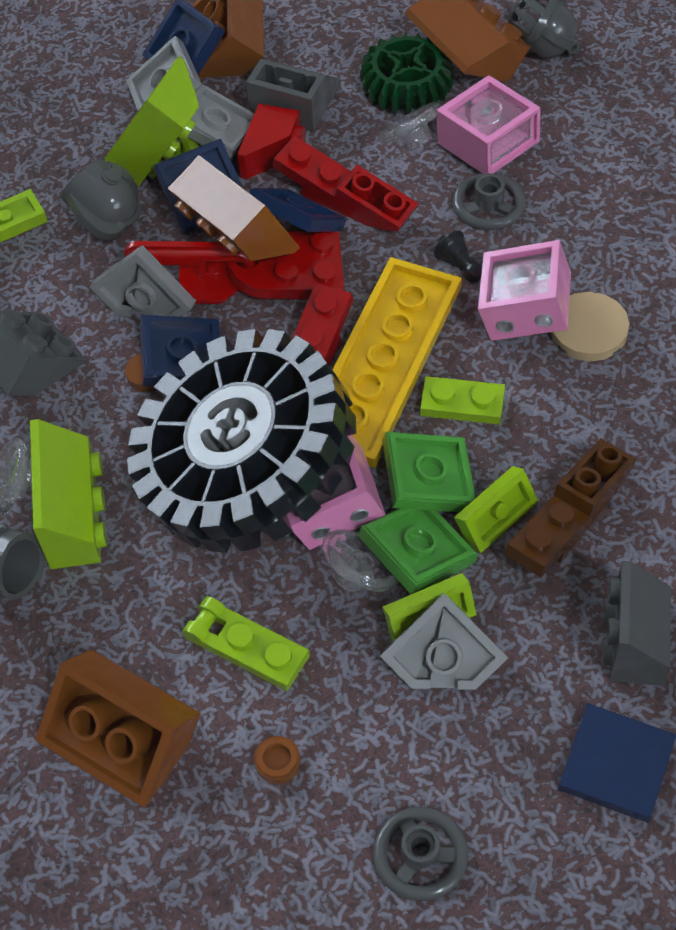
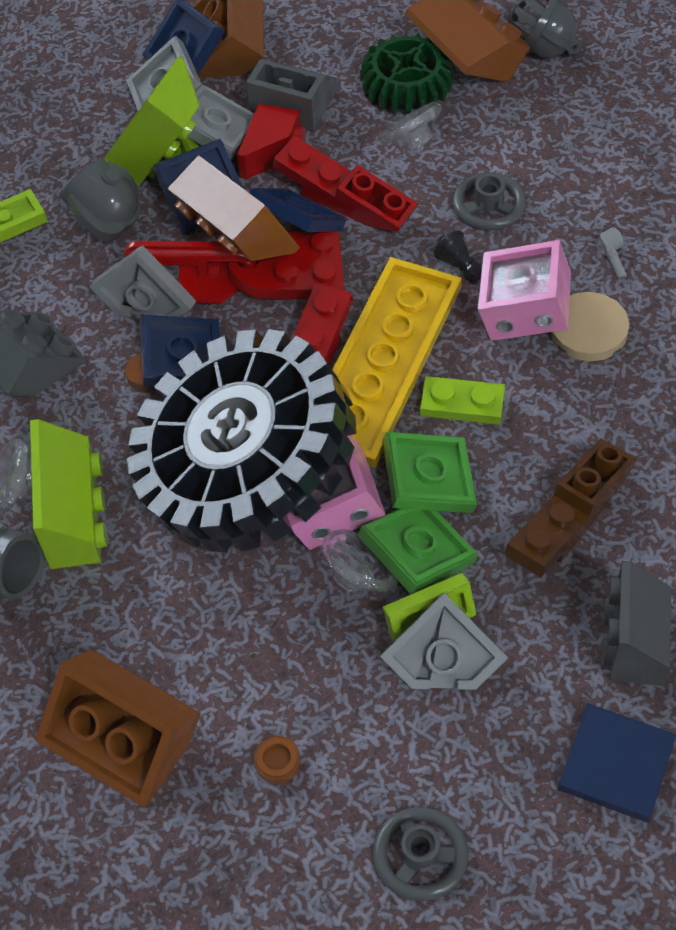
(247, 644): lime plate -> none
(488, 125): bright pink piece -> none
(496, 509): lime plate -> none
(607, 245): none -> light grey hand

